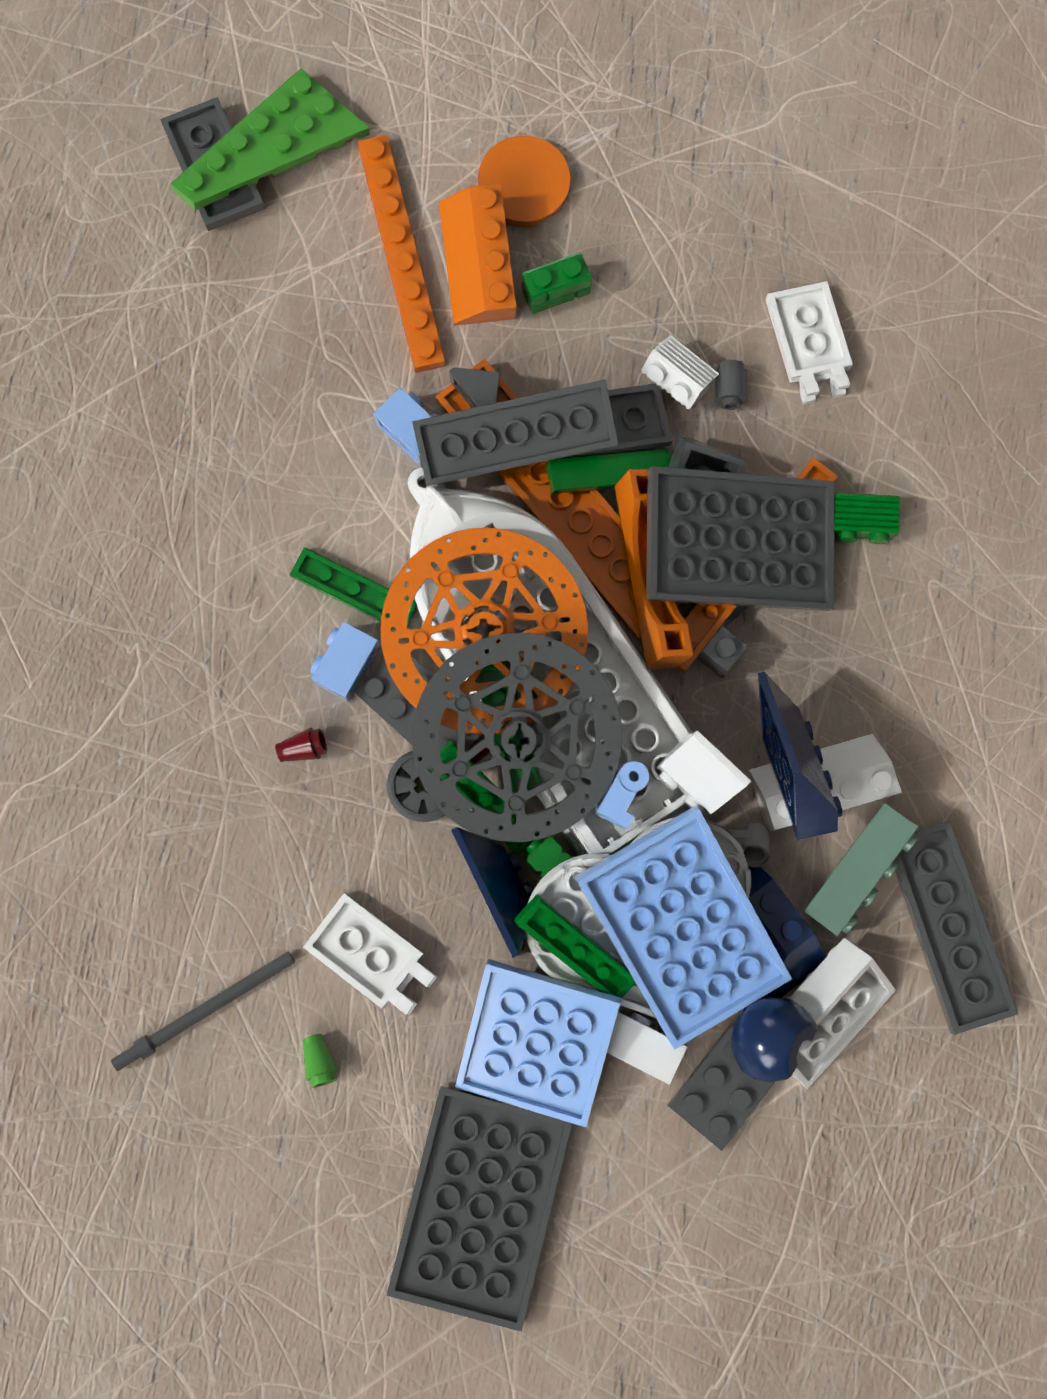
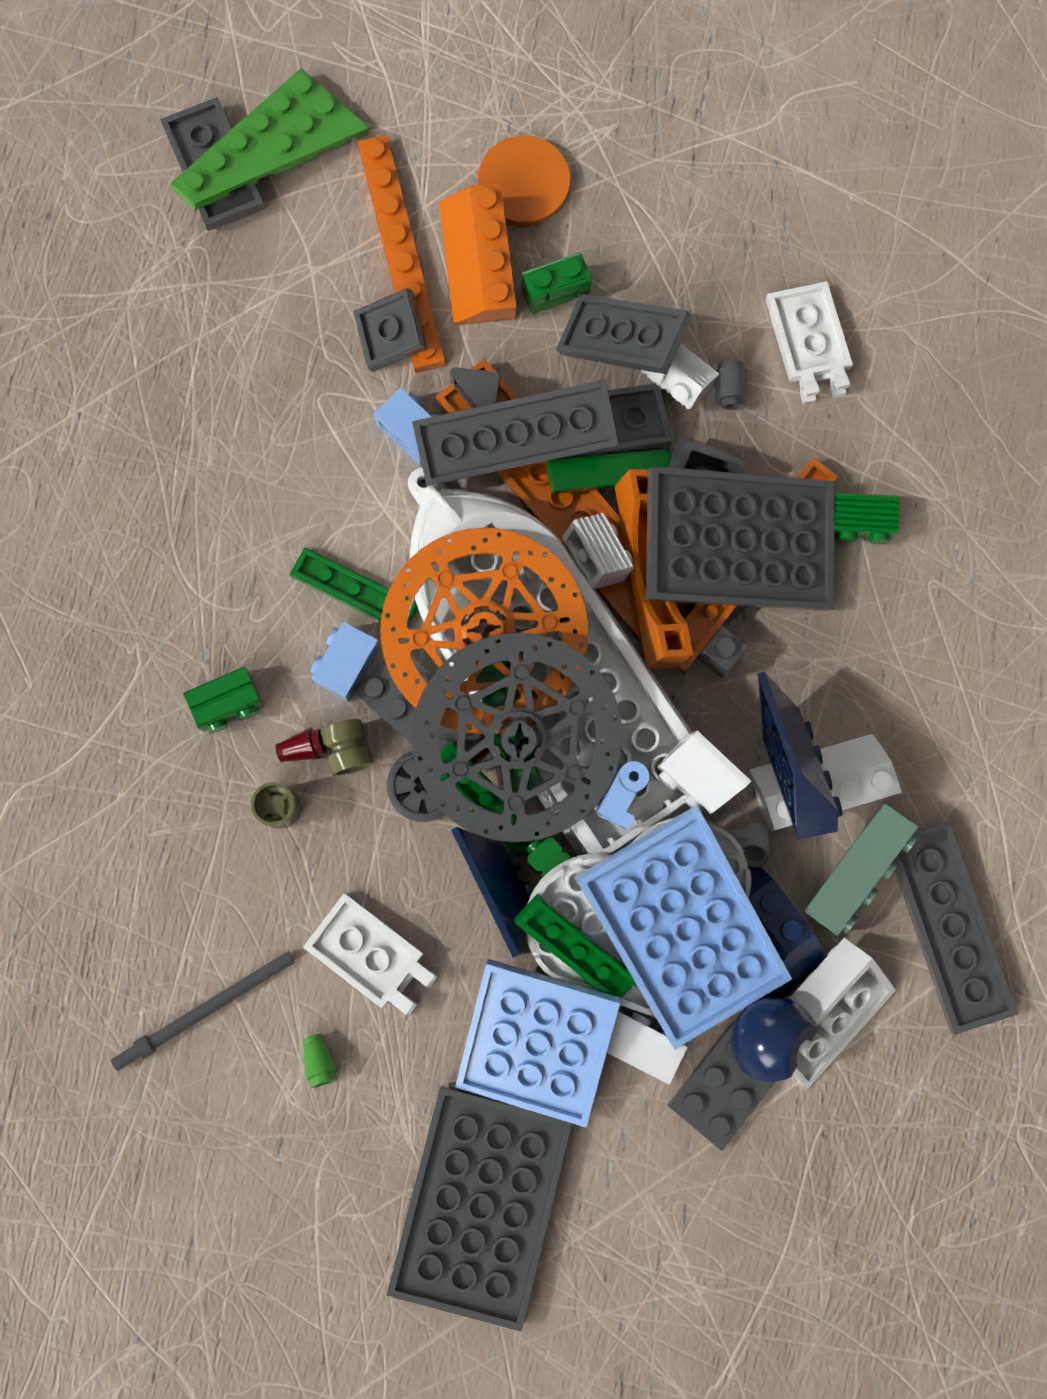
(224, 700): none -> green brick
(275, 805): none -> olive wheel
(346, 746): none -> olive wheel
(390, 329): none -> dark grey tile
(598, 551): none -> white brick
(624, 333): none -> dark grey plate

